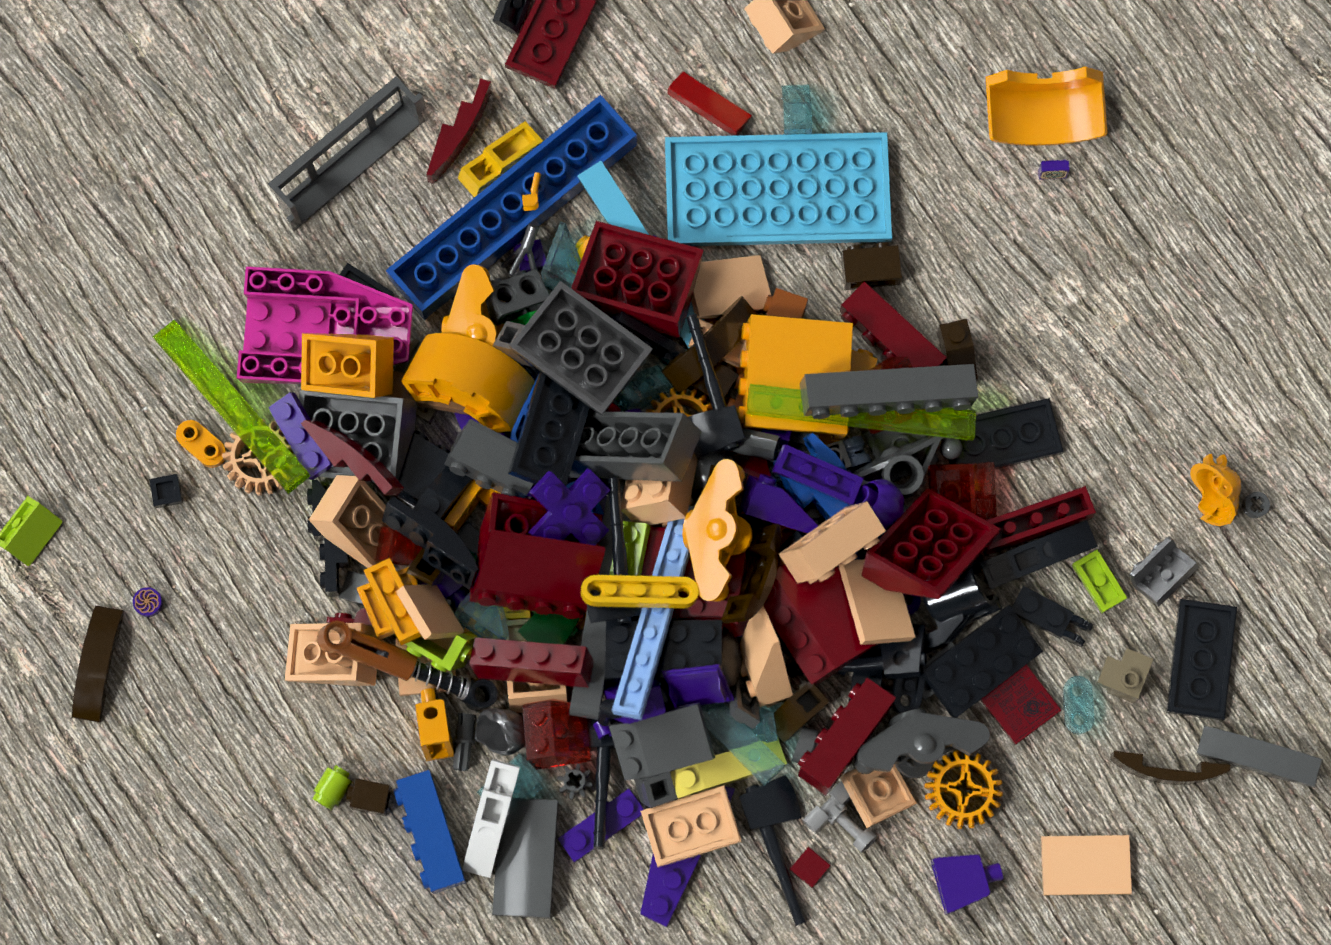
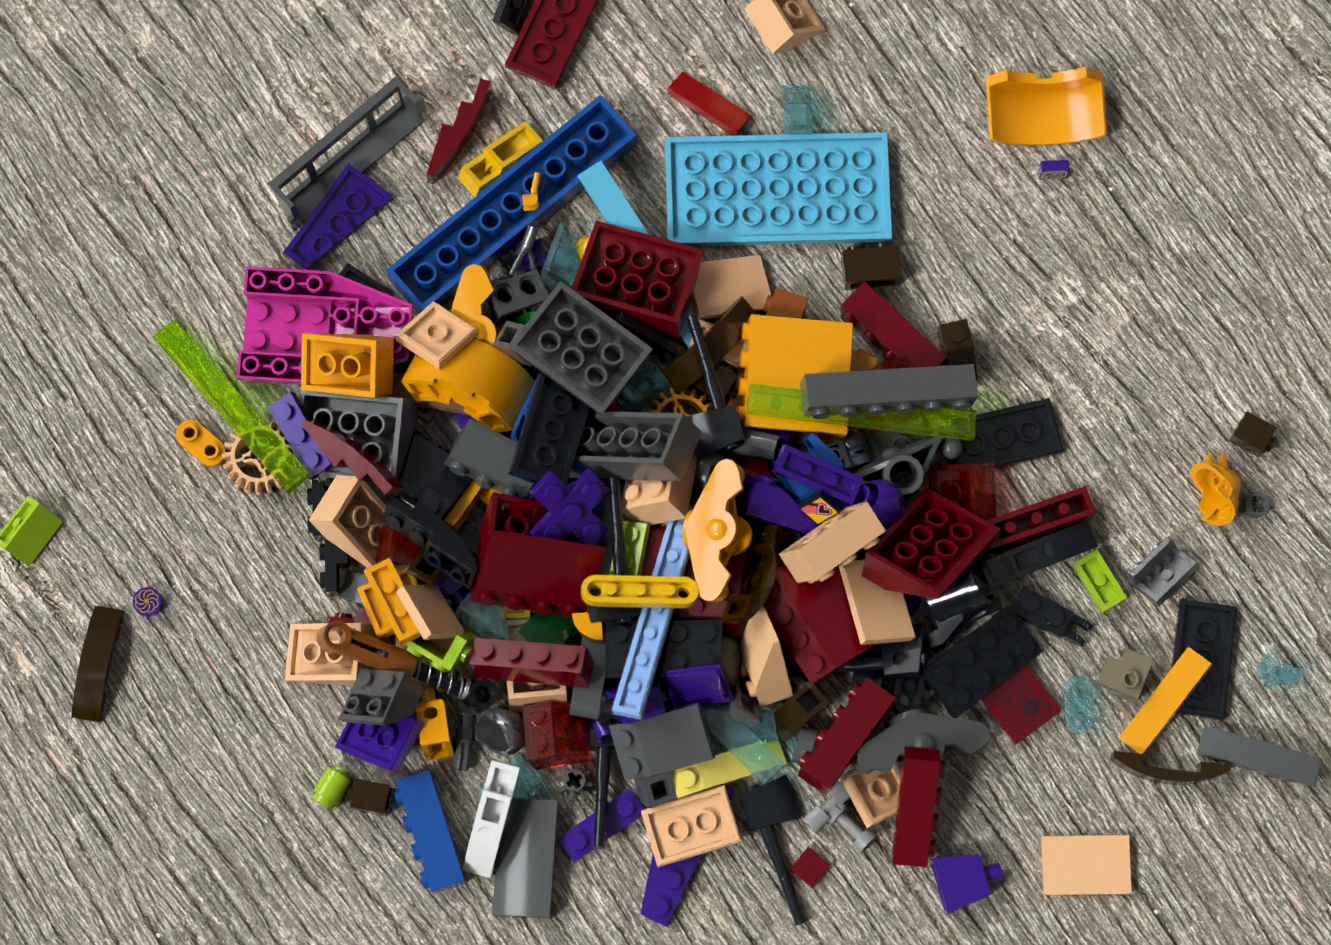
(166, 491): black plate -> none
(339, 212): none -> dark purple wing
(380, 744): none -> dark purple tile
(381, 697): none -> dark grey slope
(436, 335): none -> light nougat tile
(590, 630): none -> light orange tile
(819, 507): none -> tile
(916, 806): none -> dark red brick
(977, 791): light orange gear -> none
(1165, 701): none -> light orange tile
(1254, 435): none -> dark brown brick
(1283, 675): none -> clear light blue bracket

